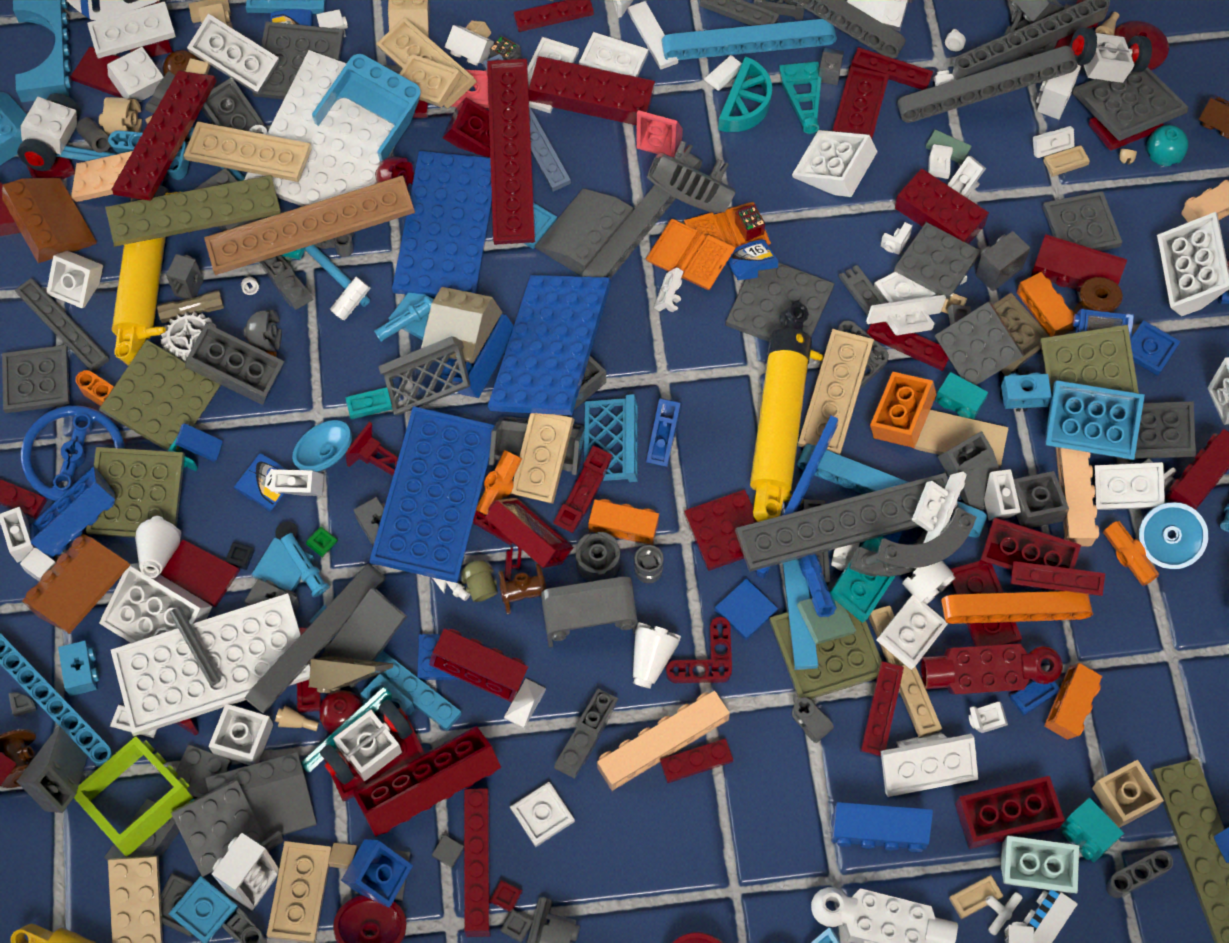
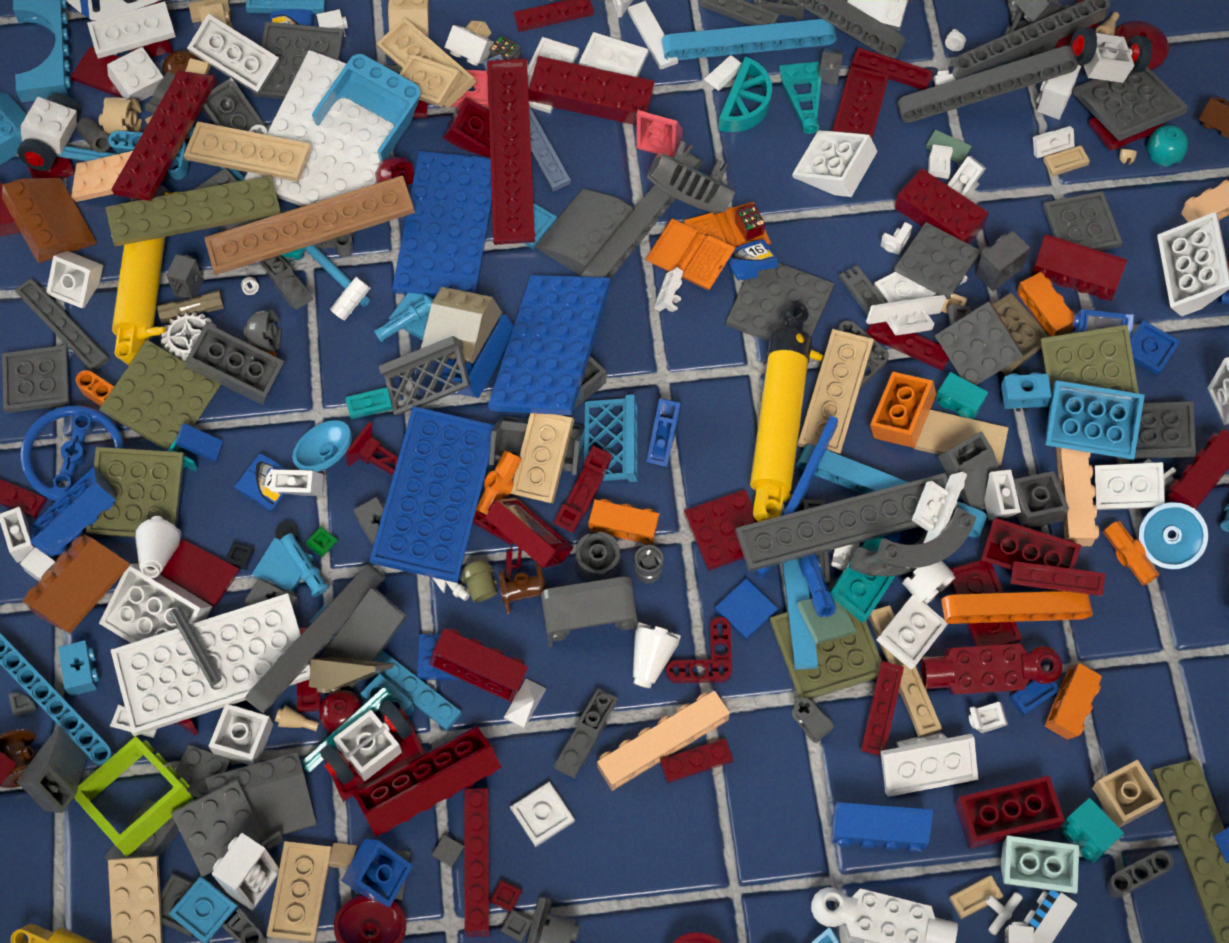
(1099, 295): reddish brown hose -> none

